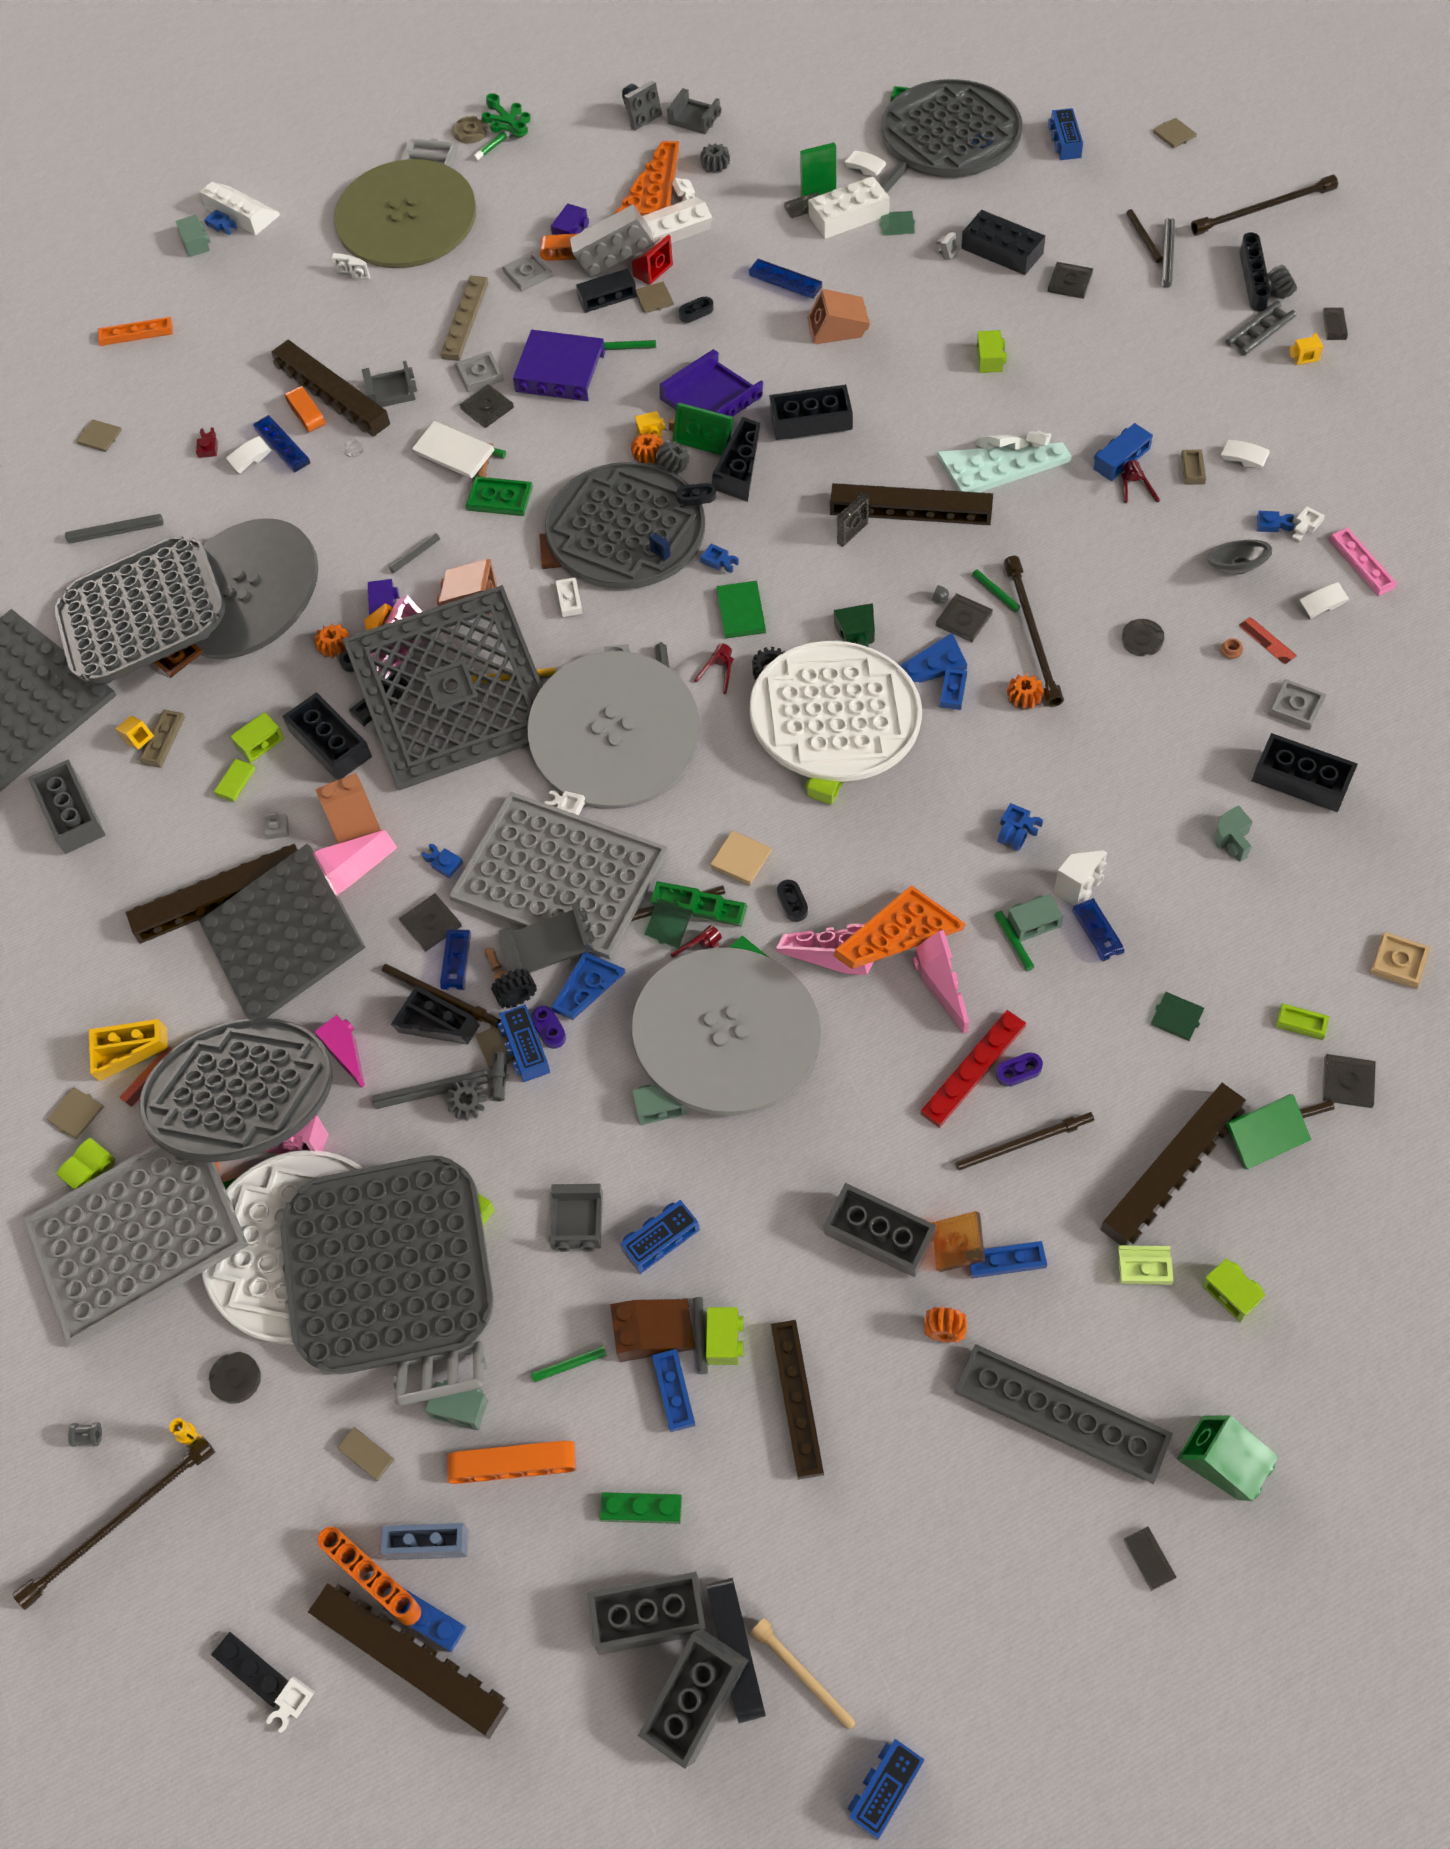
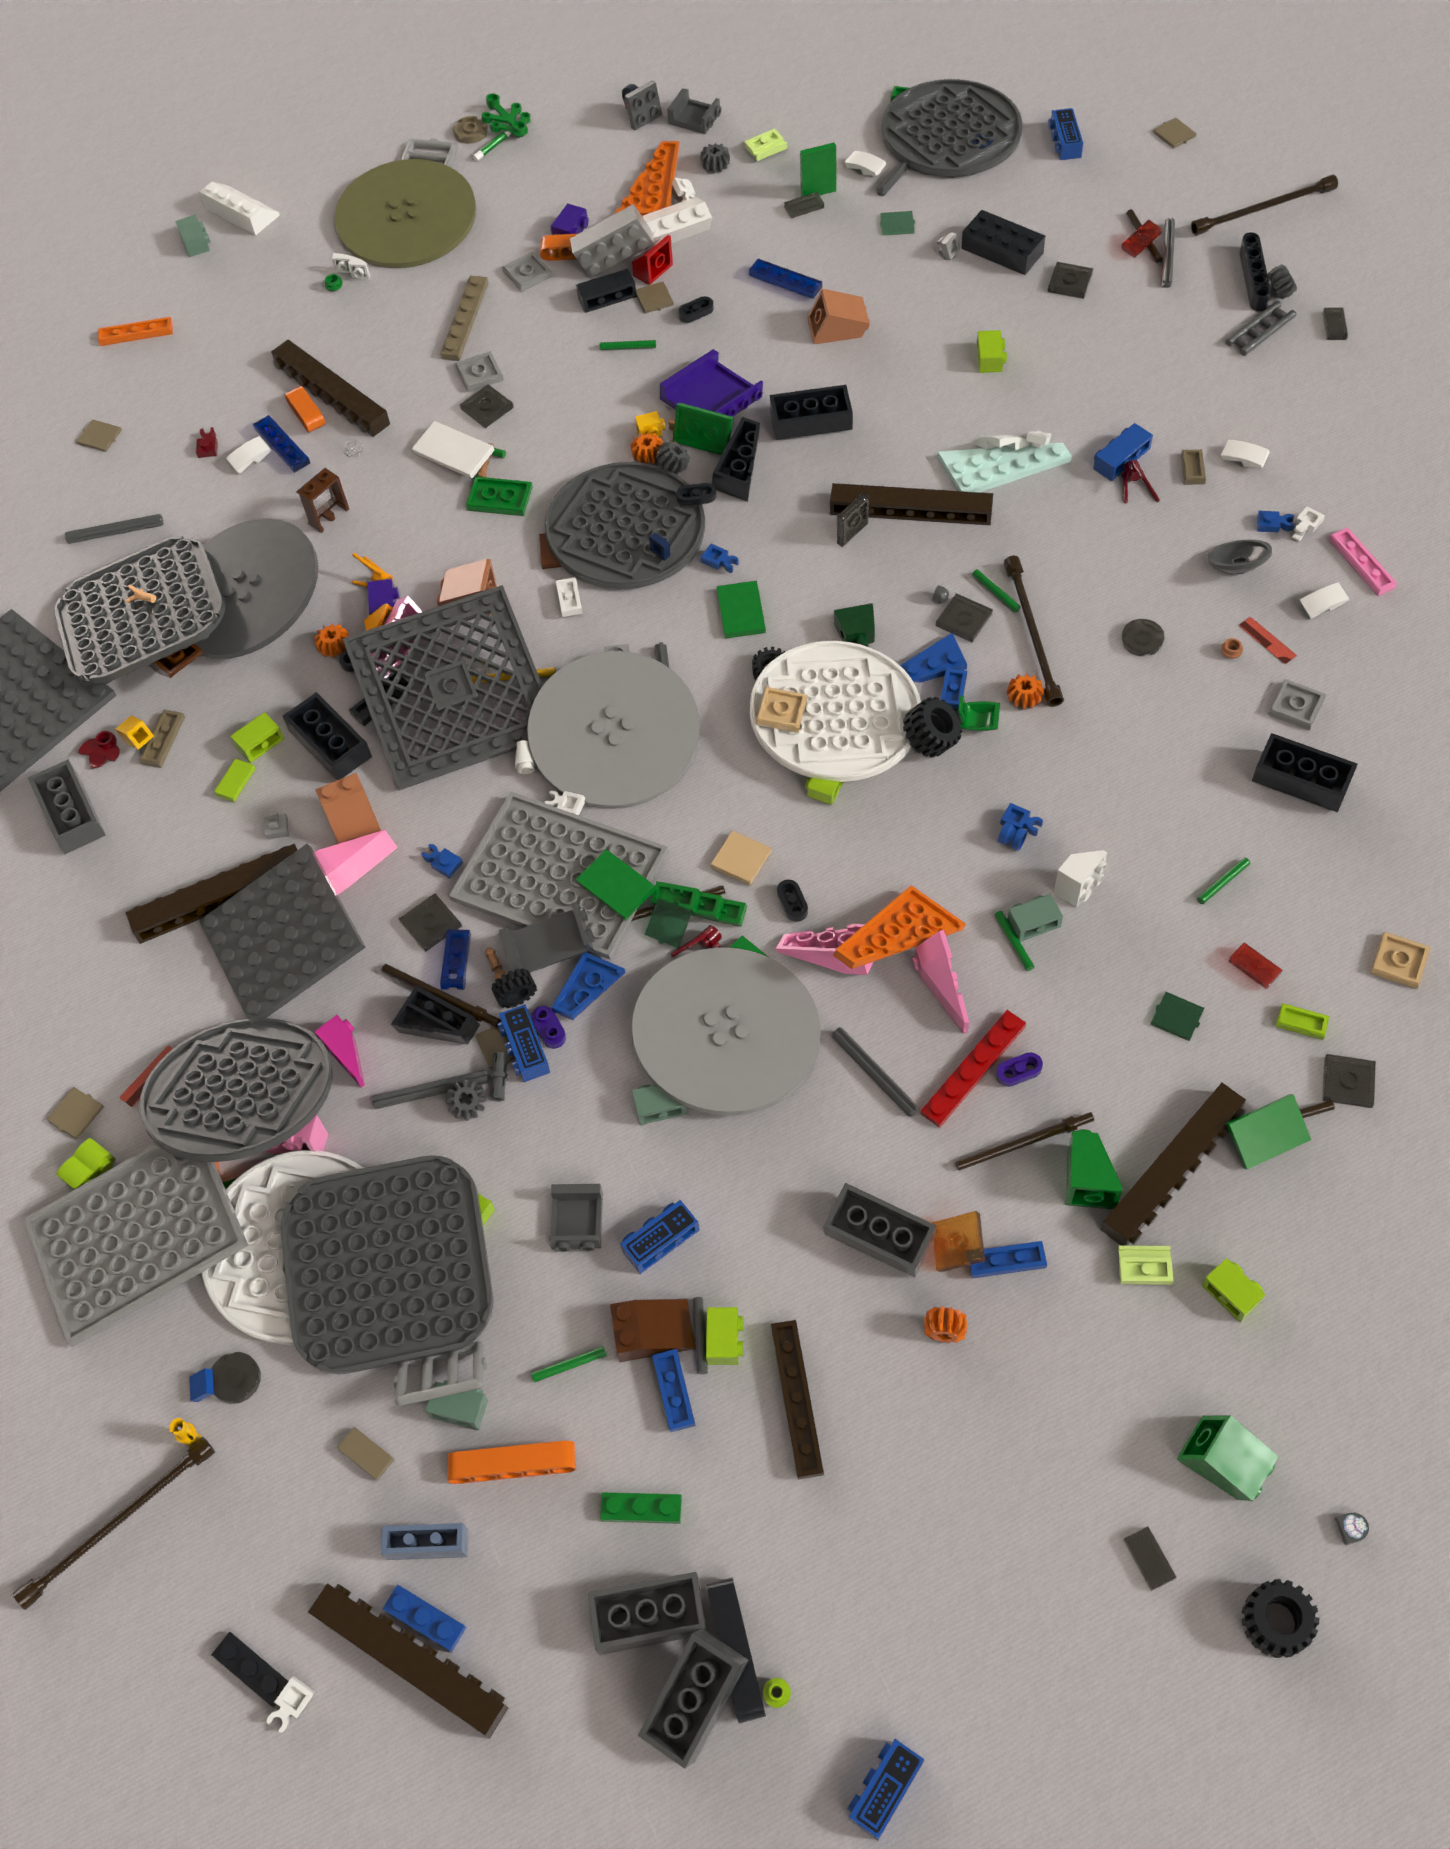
(76, 1436): dark grey bush -> none
(100, 749): none -> dark red plate
(124, 1045): yellow wedge -> none
(140, 595): none -> light nougat bar
(201, 1385): none -> blue tile
(219, 221): blue plate -> none
(320, 496): none -> reddish brown window
(333, 282): none -> green plate
(376, 1583): orange beam -> none
(379, 574): none -> light orange plant
(390, 387): dark grey panel -> none
(414, 553): dark grey bar -> none
(524, 761): none -> white cone
(558, 364): dark purple panel -> none
(616, 884): none -> green tile
(721, 656): dark red plant -> none
(763, 1633): tan piece -> none
(766, 144): none -> yellowish green plate
(781, 709): none -> tan tile
(783, 1699): none -> lime plate
(848, 207): white brick -> none
(875, 1071): none -> dark grey axle
(932, 727): none -> black tyre
(979, 715): none -> green piece
(1064, 1413): dark grey plate -> none
(1090, 1173): none -> green slope
(1098, 929): clear blue plate -> none
(1141, 238): none -> clear red plate
(1224, 880): none -> green bar
(1231, 832): sand green brick -> none
(1255, 965): none -> clear red plate
(1296, 1603): none -> black tyre
(1307, 350): yellow brick -> none
(1352, 1527): none -> tile

